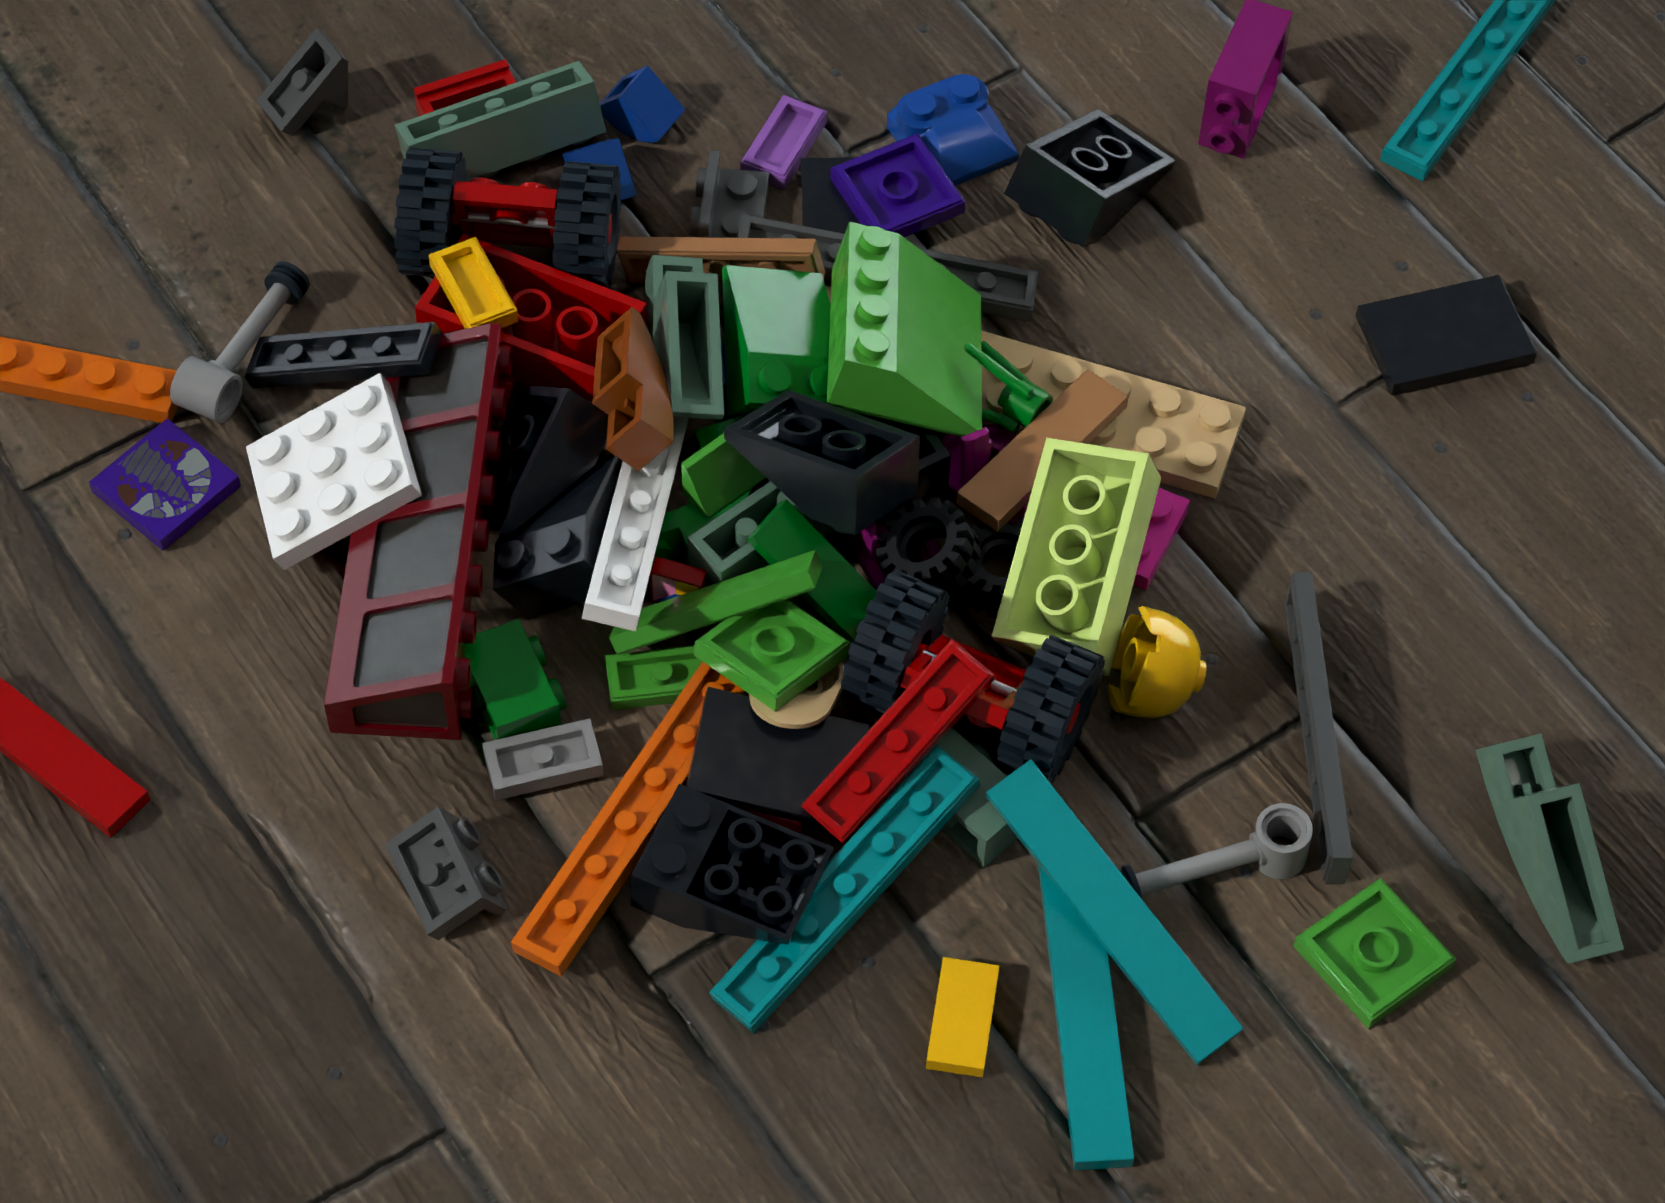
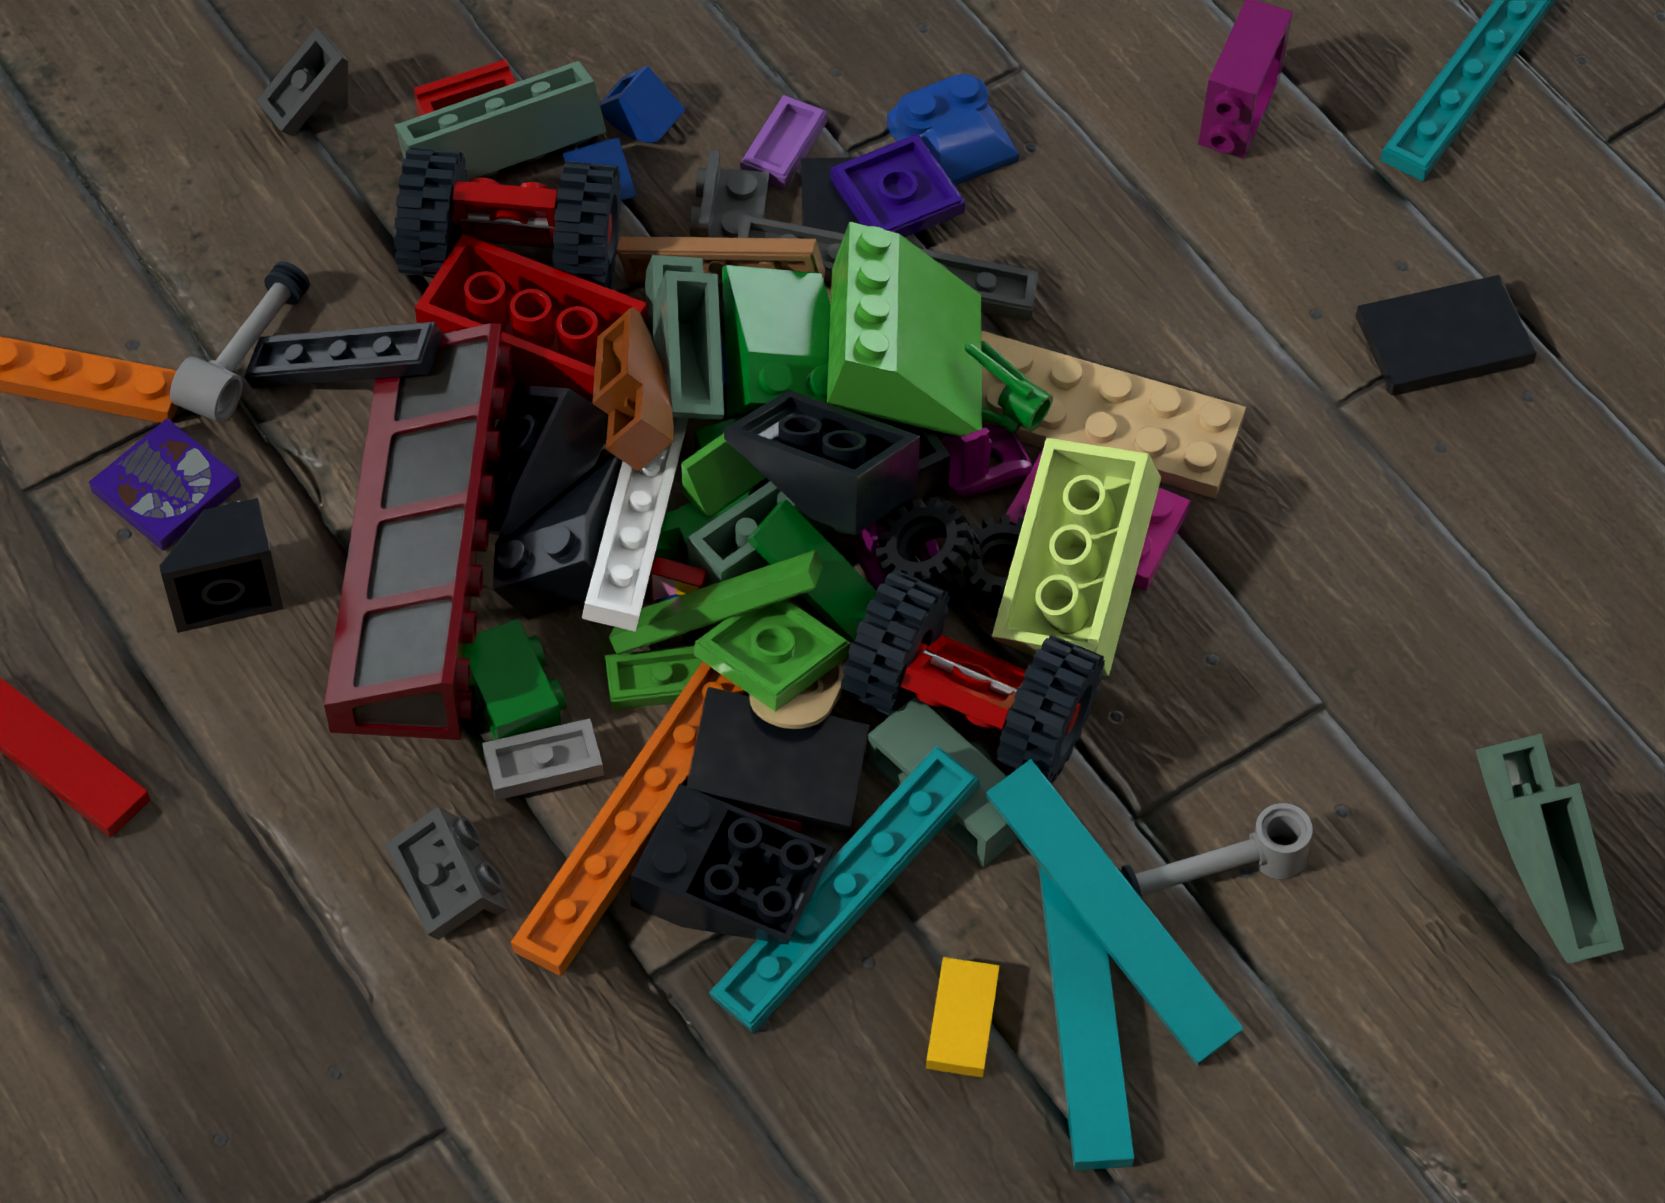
(221, 568): none -> black slope
(332, 471): white plate -> none
(473, 285): yellow tile -> none
(898, 742): red tile -> none
(1008, 478): medium nougat tile -> none
(1086, 176): black slope -> none
(1156, 665): yellow cylinder -> none
(1318, 729): dark grey tile -> none
(1374, 953): bright green tile -> none

